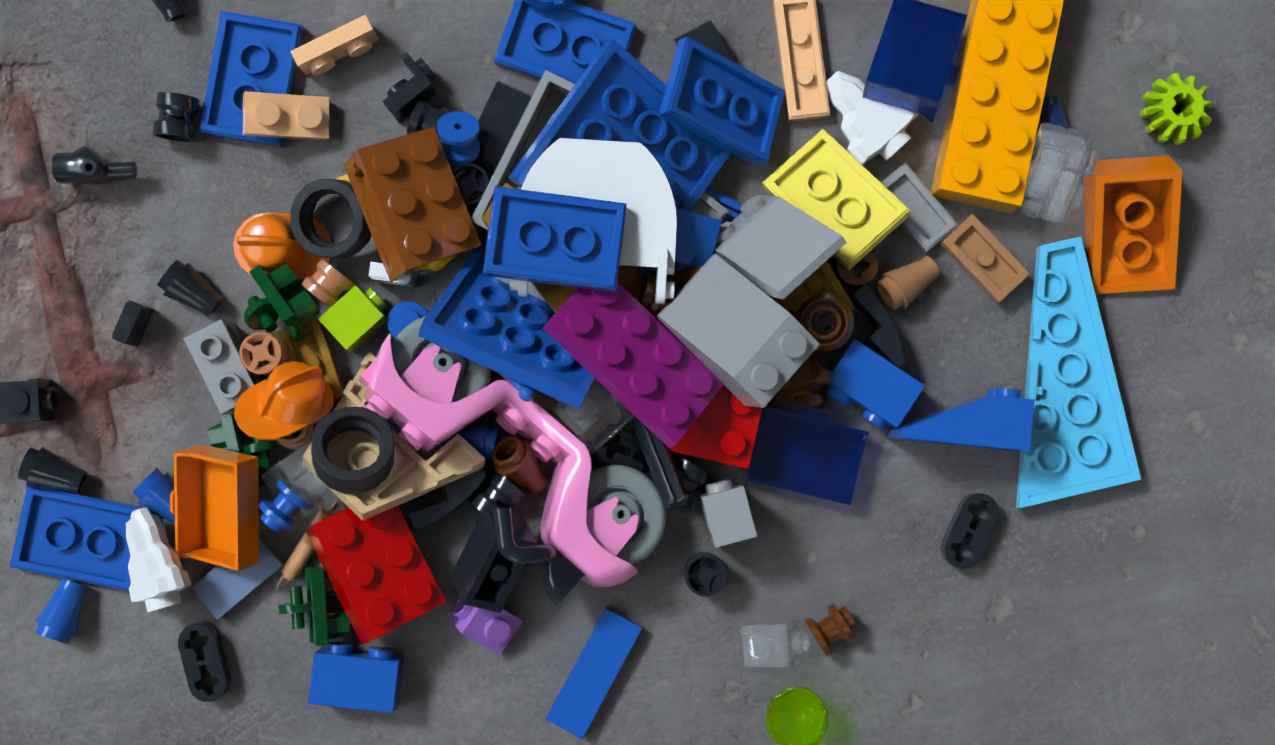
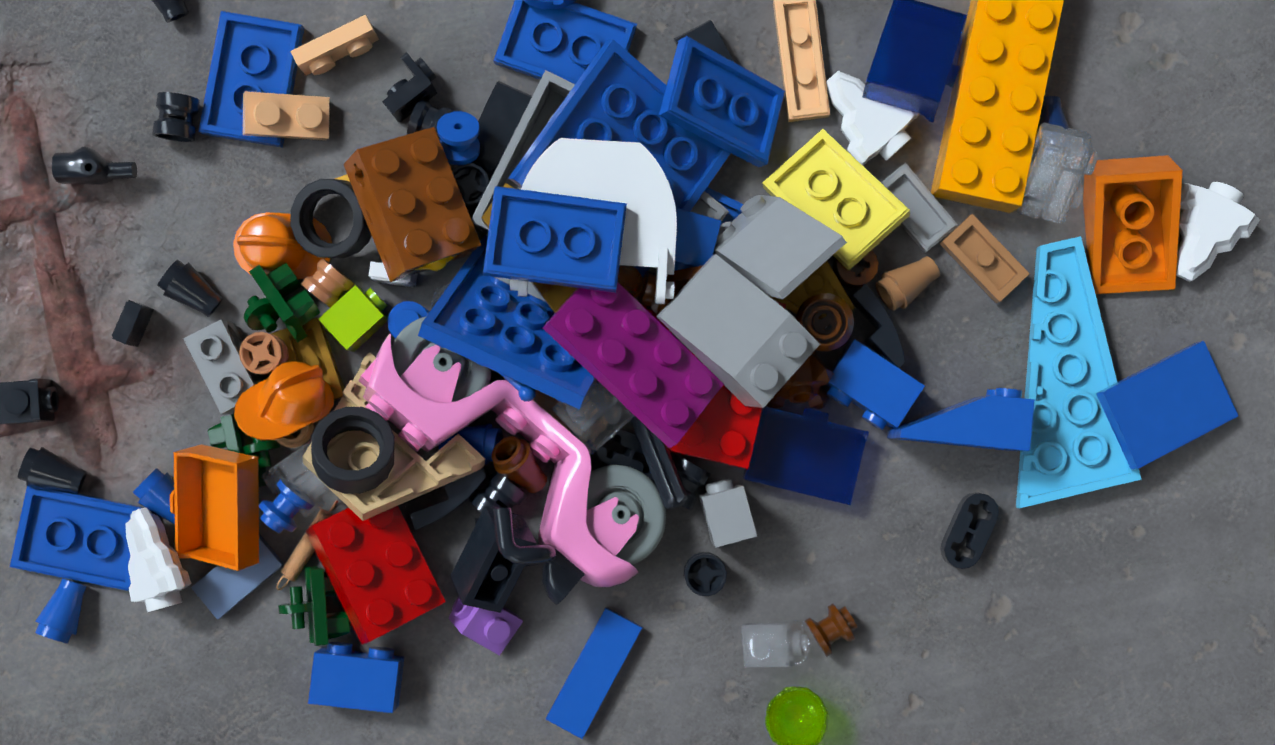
(194, 663): black beam -> none
(1167, 405): none -> blue tile
(1188, 120): lime gear -> none
(1210, 225): none -> white rock

